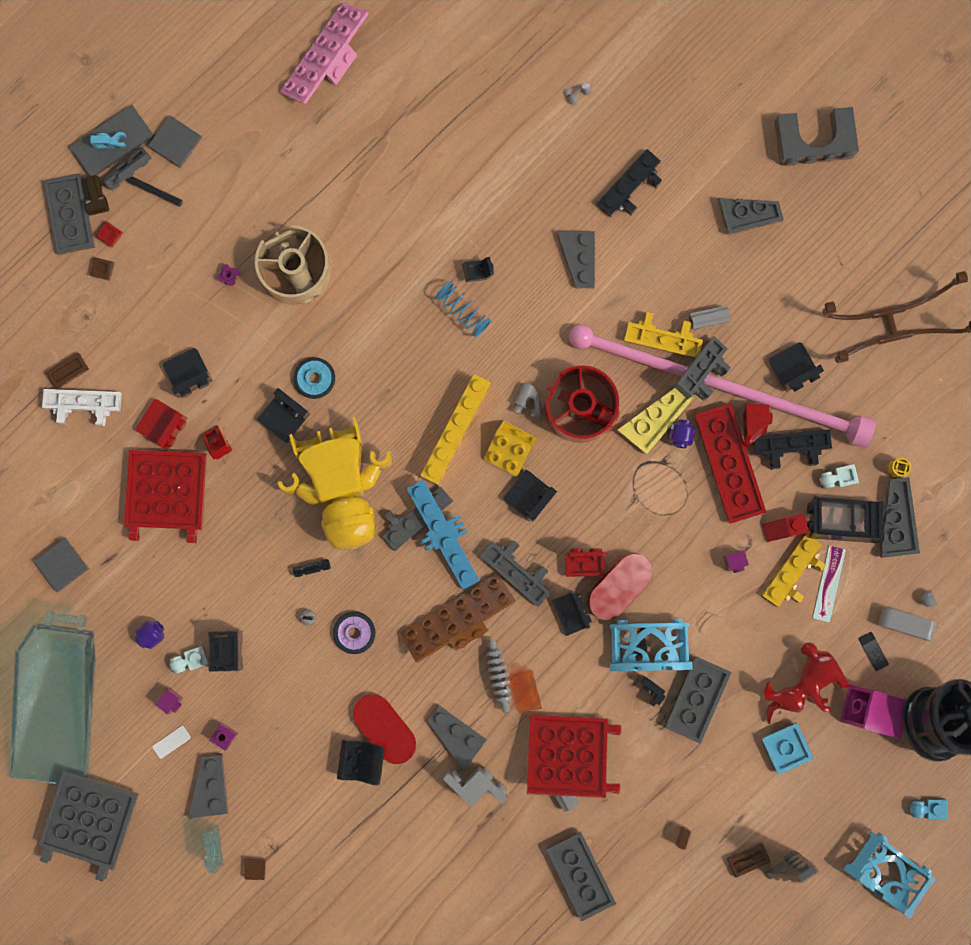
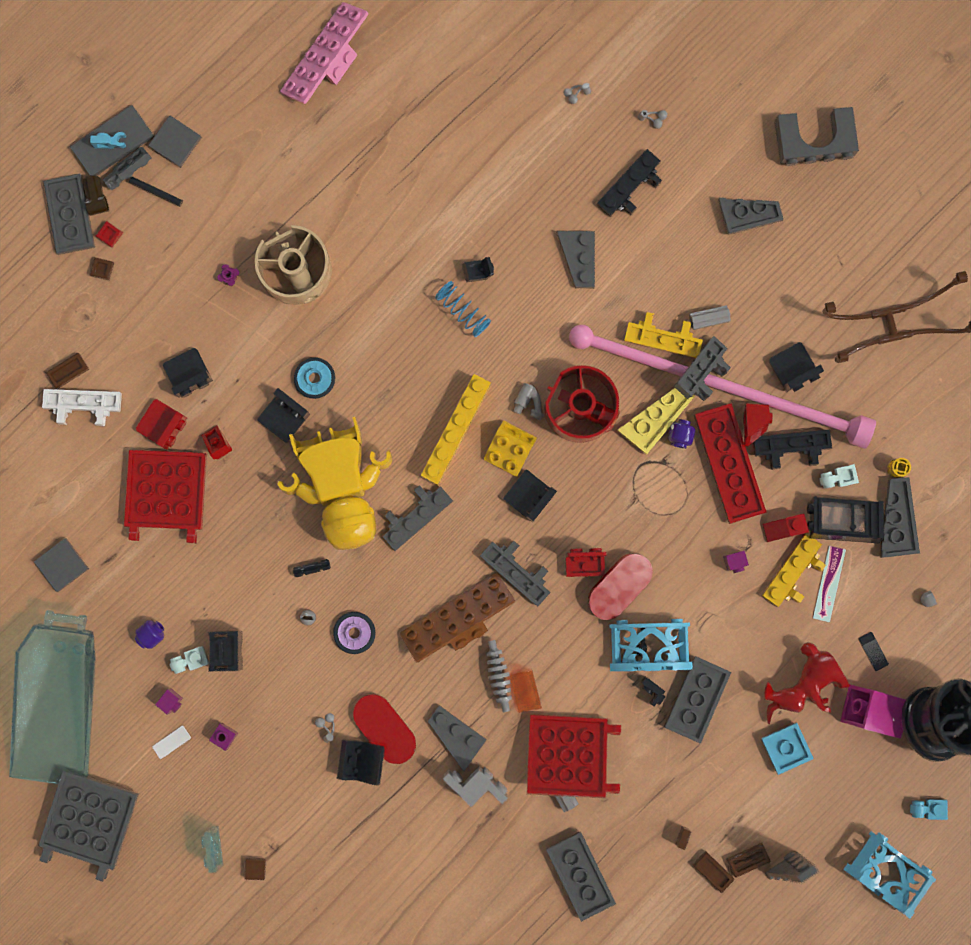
(210, 789): dark grey wing -> none
(320, 722): none -> light grey piece
(443, 534): dark azure hinge -> none
(571, 613): black bracket -> none
(658, 122): none -> light grey piece
(713, 872): none -> reddish brown tile
(907, 624): light grey beam -> none

